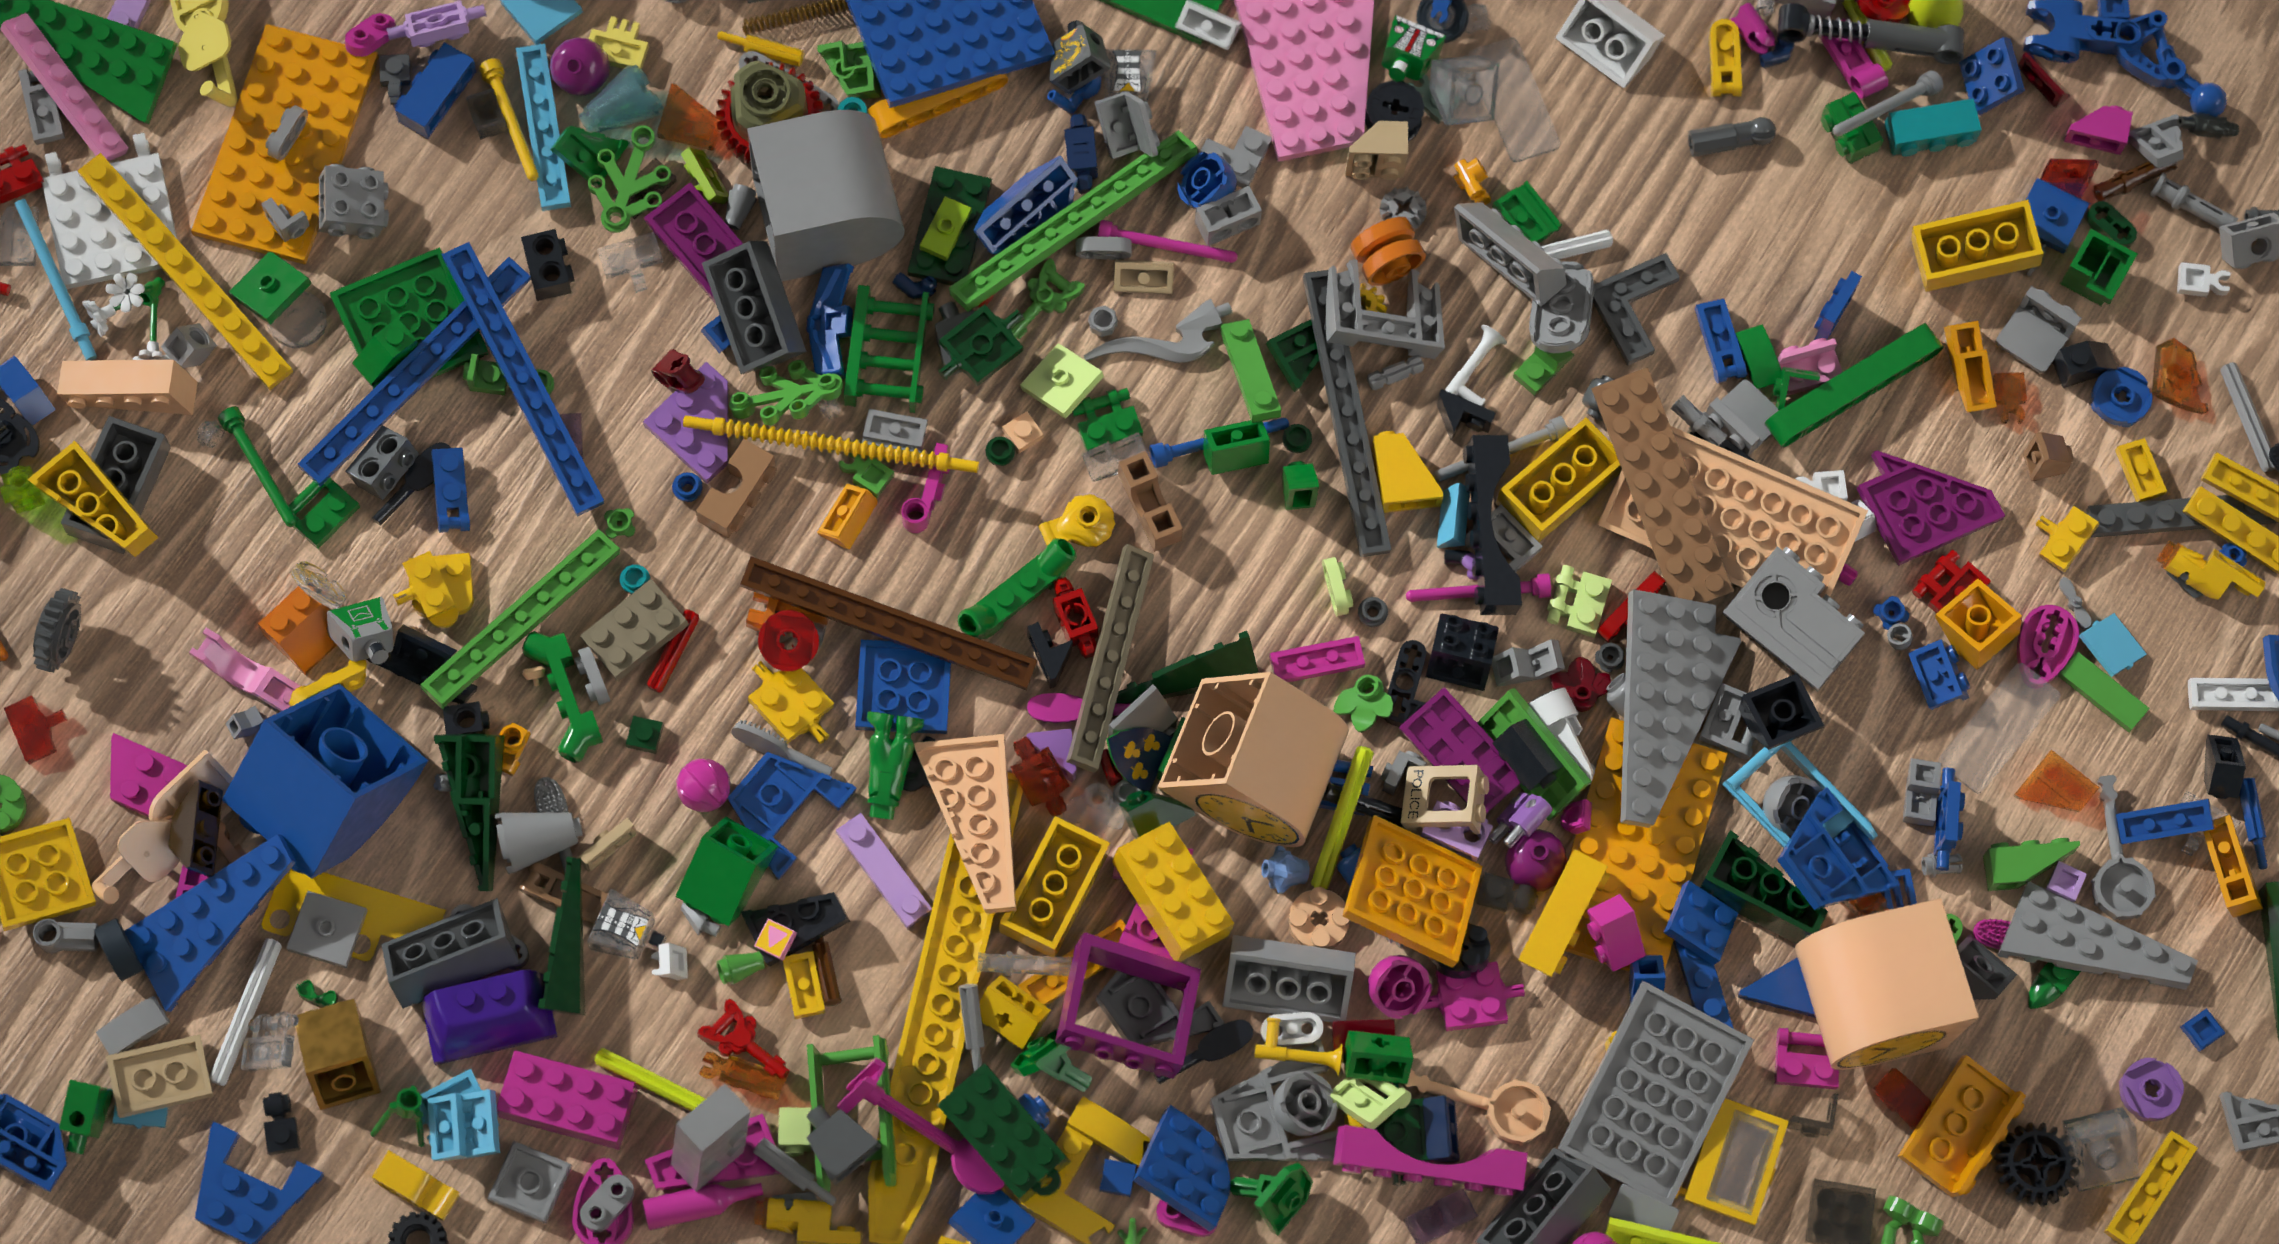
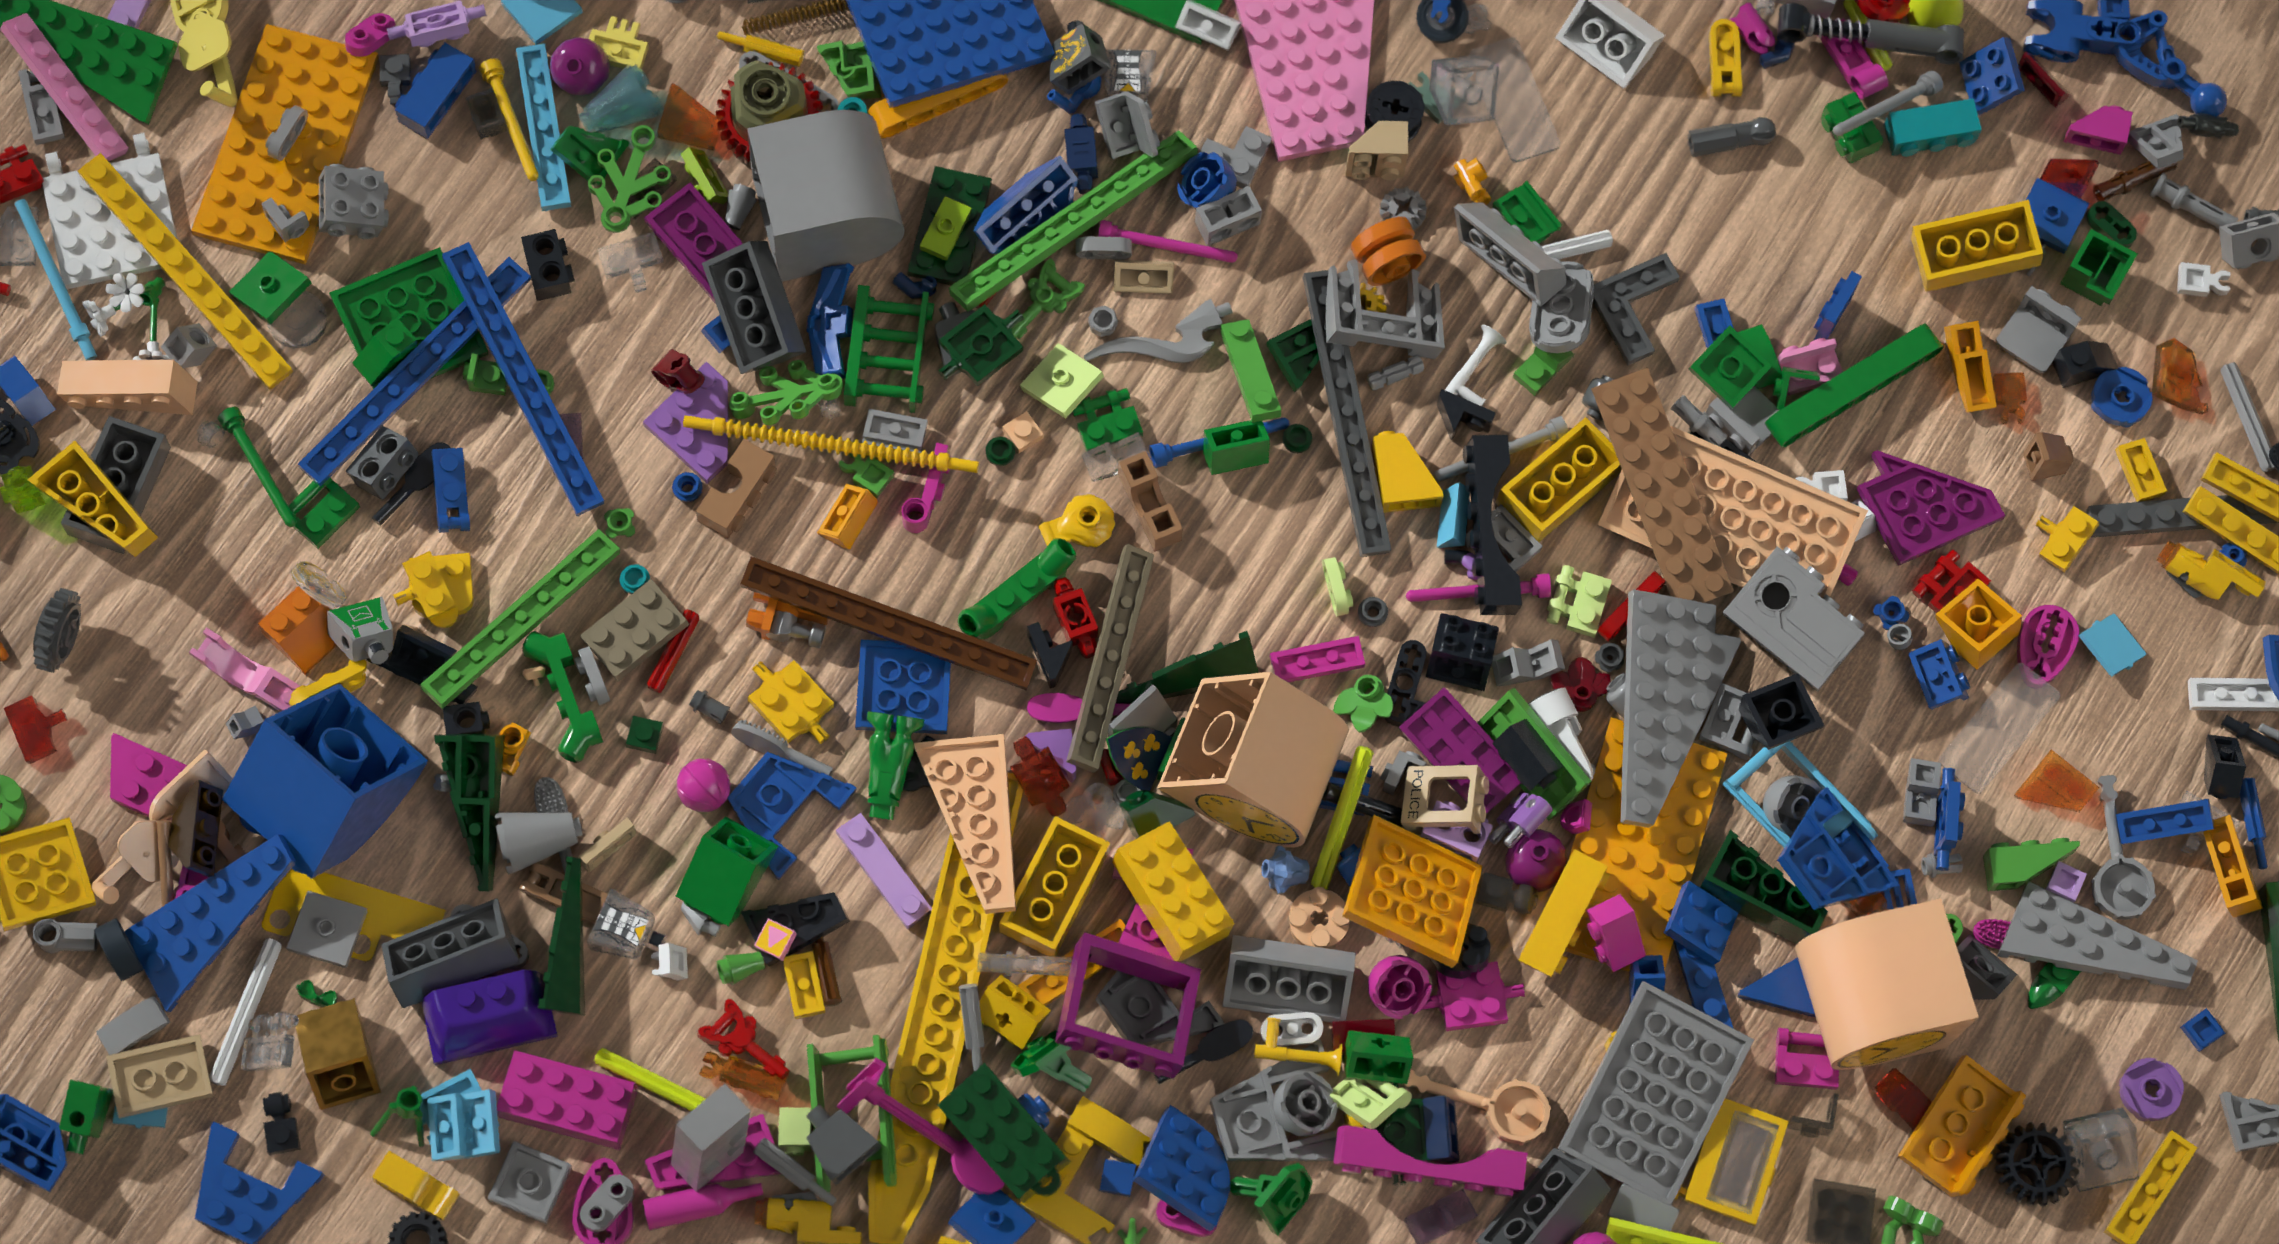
(165, 862): none -> medium nougat bar
(709, 706): none -> dark grey pin
(775, 652): red plate -> none
(1299, 485): green slope -> none
(1410, 49): green torso -> none
(1730, 367): none -> green plate
(2075, 603): light grey piece -> none
(2103, 692): bright green tile -> none

